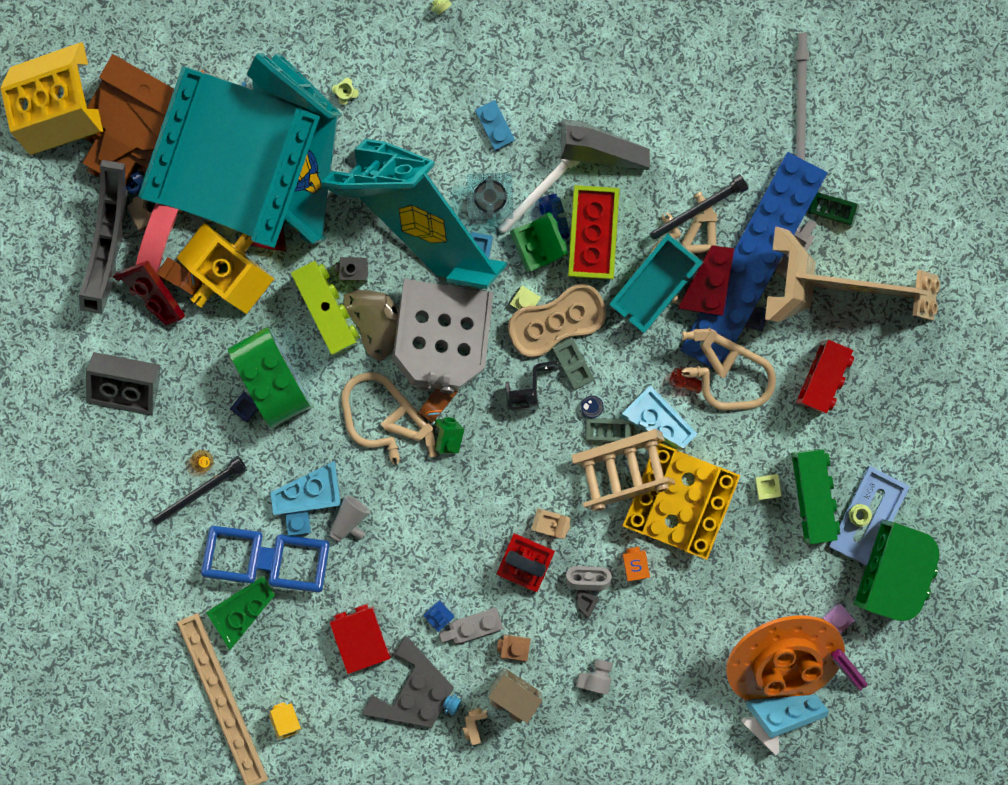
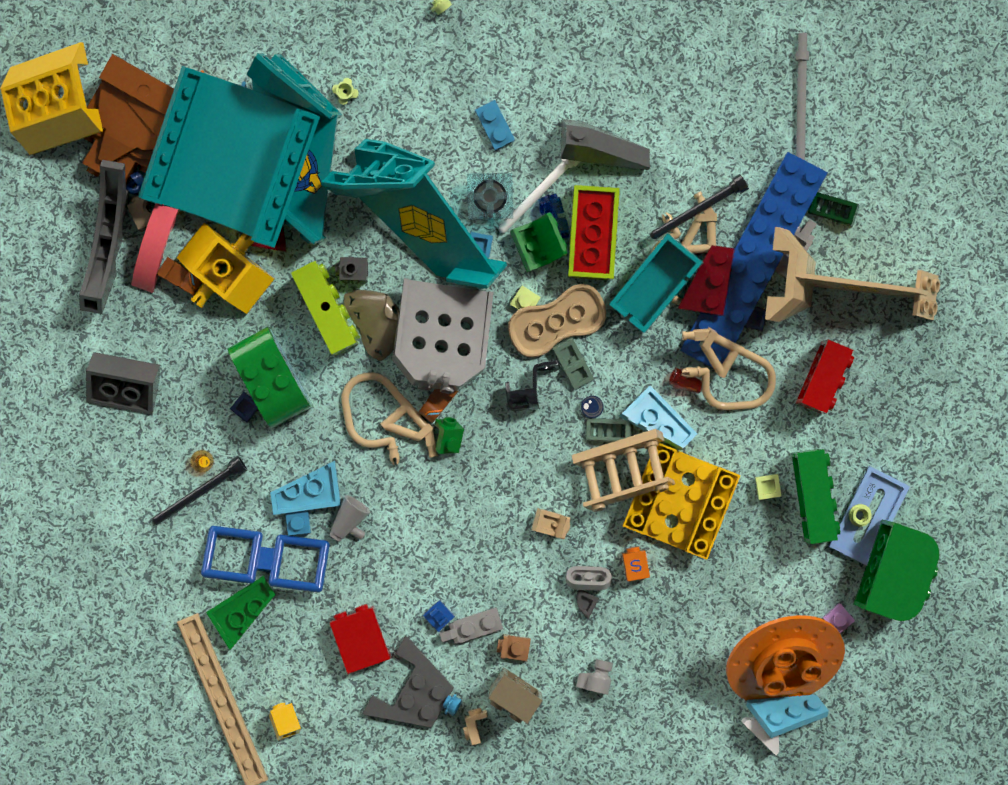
(150, 288): dark red wing -> none
(525, 562): red plate -> none
(849, 669): magenta axle -> none

